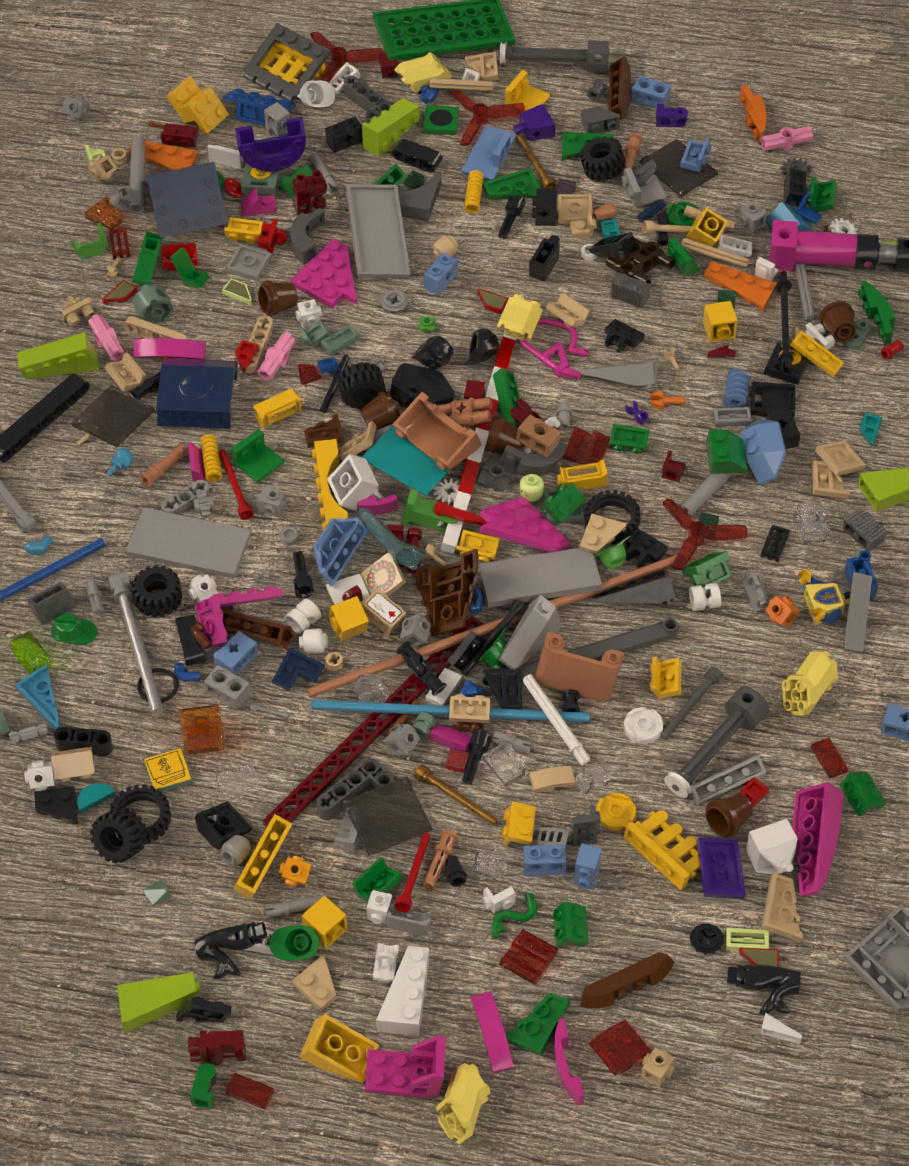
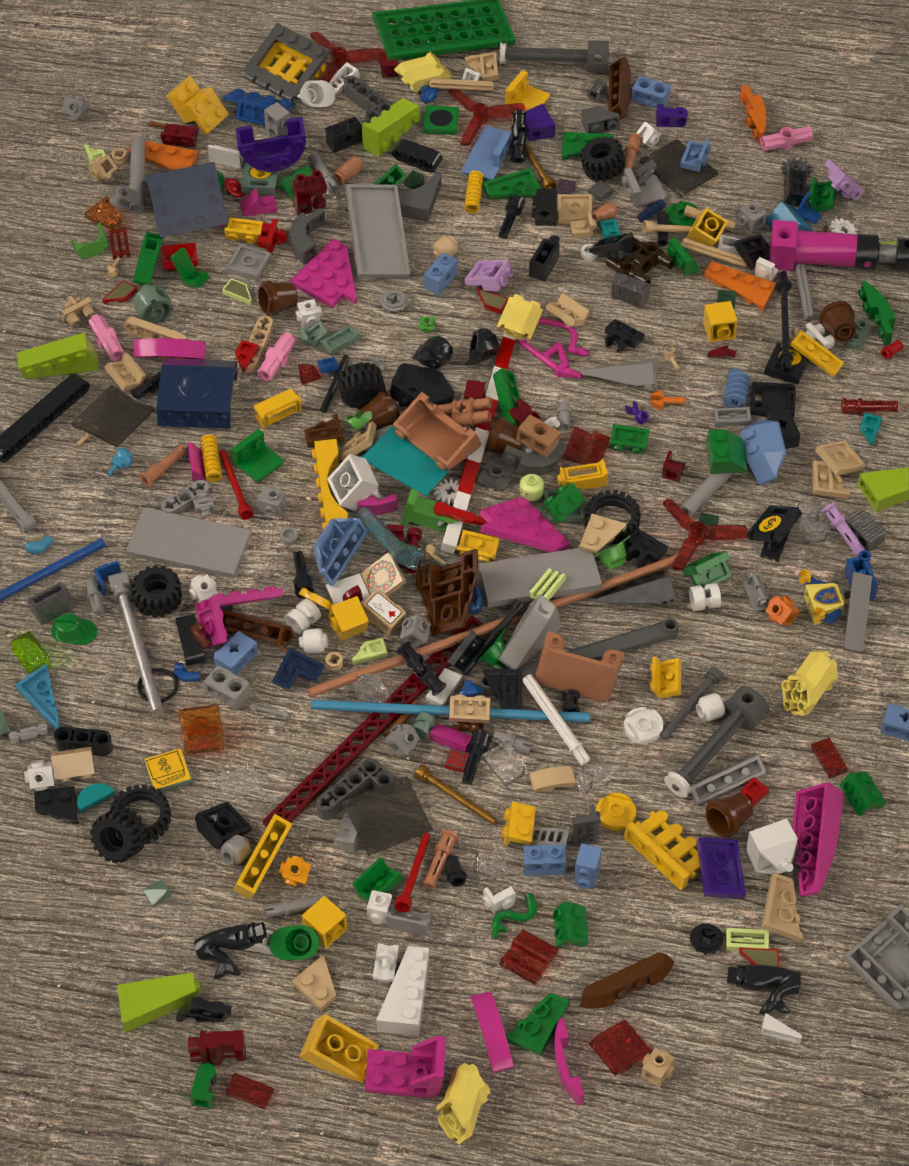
(104, 571): none -> blue bracket
(316, 598): none -> yellow tile
(348, 170): none -> nougat head
(358, 420): none -> bright green helmet
(371, 651): none -> yellowish green tile
(490, 274): none -> lavender plate
(518, 136): none -> black piece
(545, 582): none -> yellowish green tile
(600, 190): none -> dark grey tile
(649, 134): none -> white bracket
(711, 707): none -> white head
(751, 249): none -> black wing
(774, 523): none -> black container
(838, 520): none -> lavender pin
(843, 181): none -> lavender plate
(859, 405): none -> clear red pin

